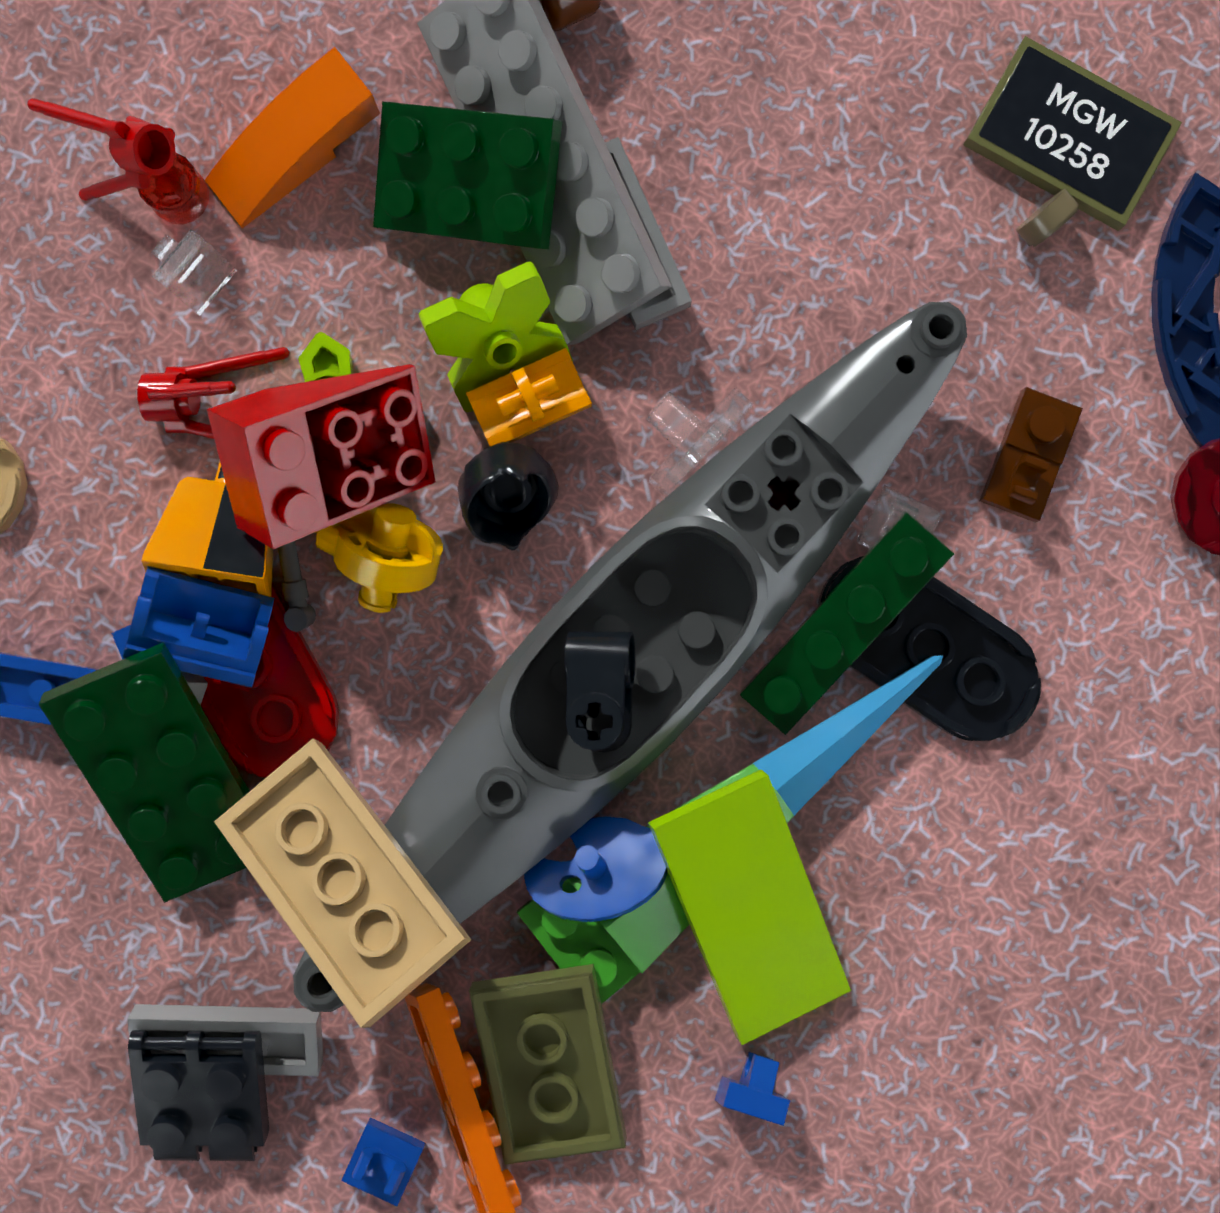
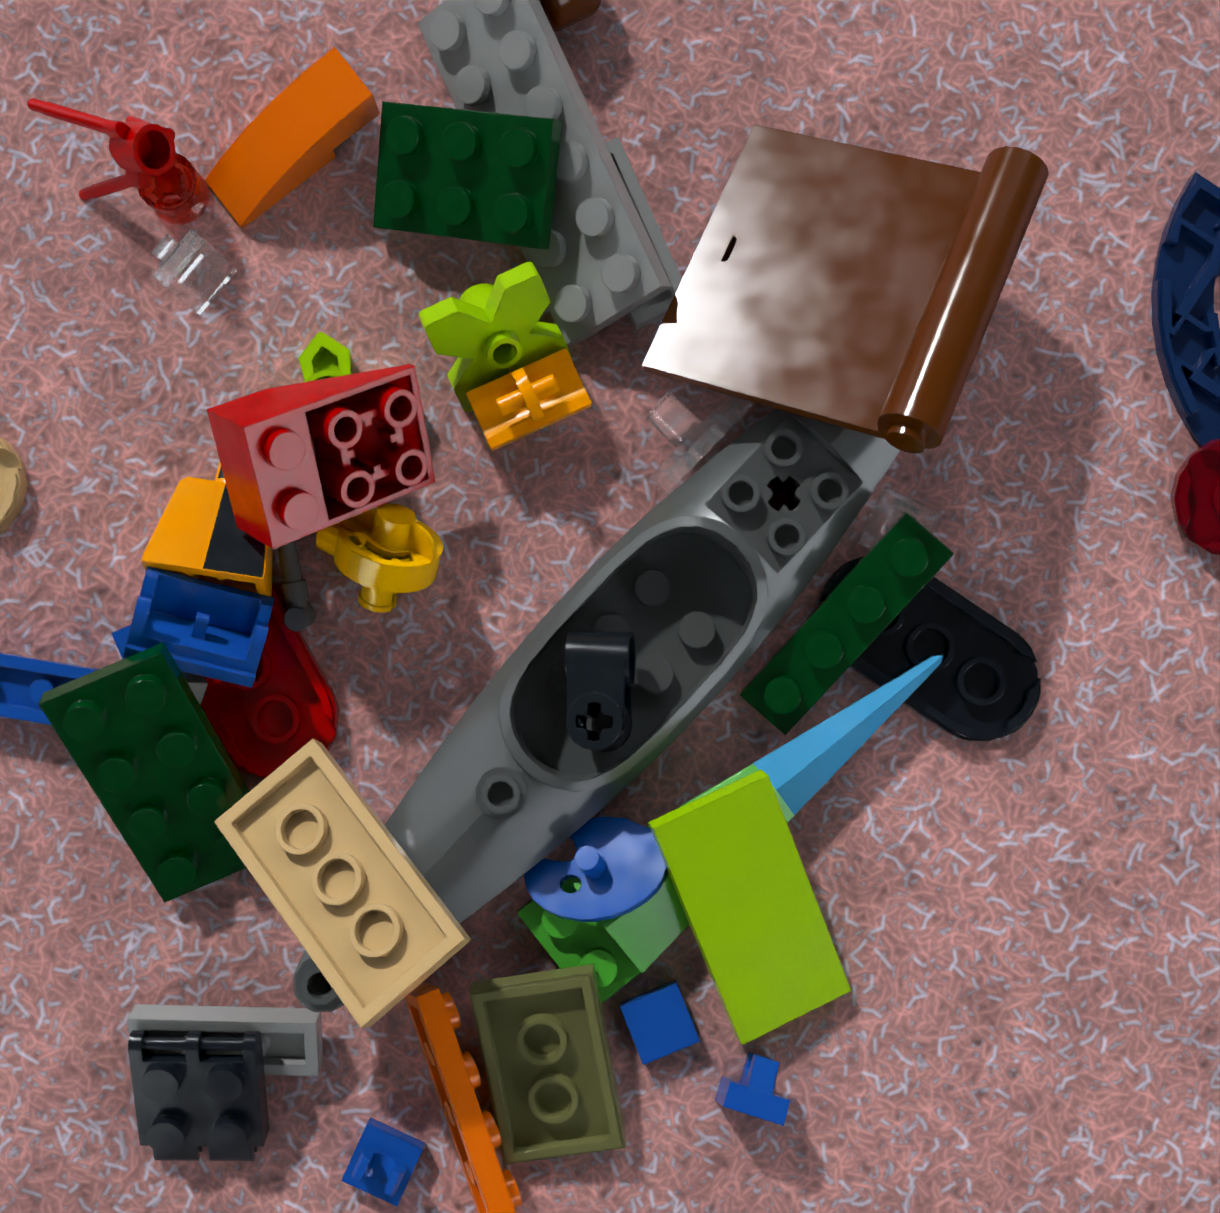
(176, 394): red plant -> none
(506, 493): black hair -> none
(659, 1022): none -> blue tile
(848, 282): none -> reddish brown door
(1030, 454): reddish brown plate -> none
(1048, 218): dark tan tile -> none
(1072, 133): black tile -> none

